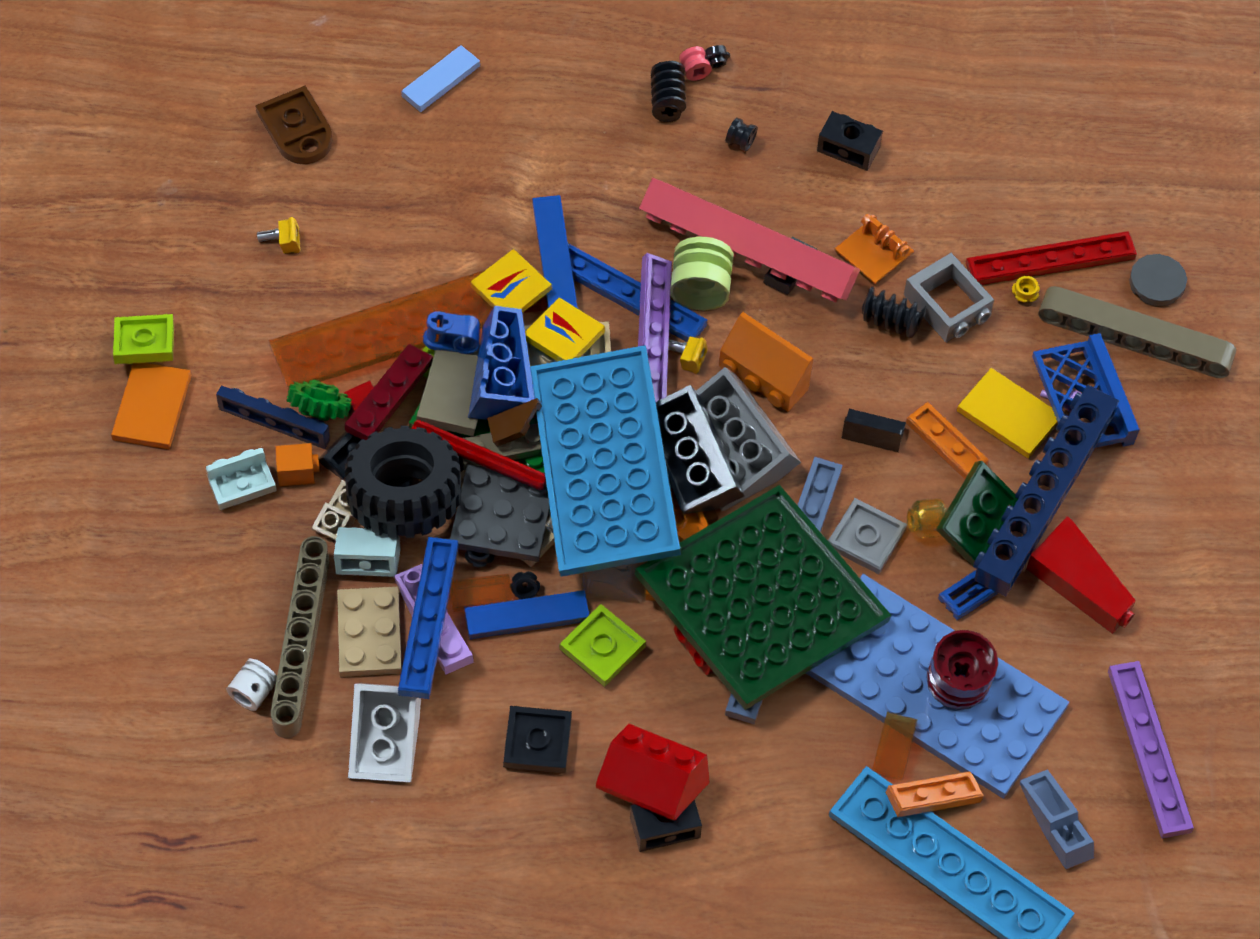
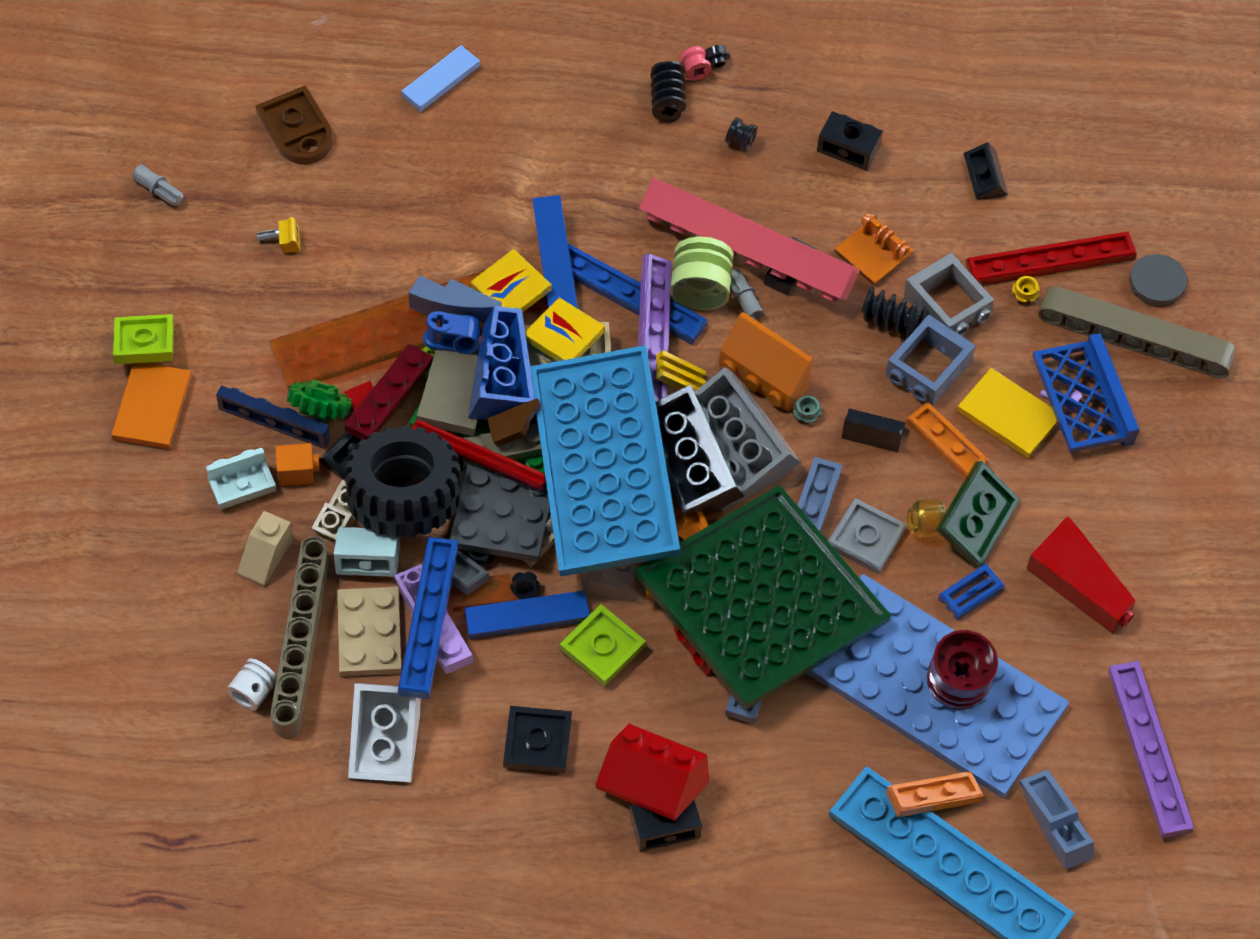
(157, 185): none -> light grey axle
(265, 548): none -> tan slope
(453, 299): none -> sand blue slope
(468, 574): none -> dark grey tile
(680, 370): none -> yellow tile
(692, 353): yellow piece -> none
(745, 295): none -> light grey axle
(810, 403): none -> sand green plate
(894, 746): clear orange tile -> none
(943, 340): none -> sand blue window
(985, 172): none -> black slope
(1002, 574): dark blue brick -> none

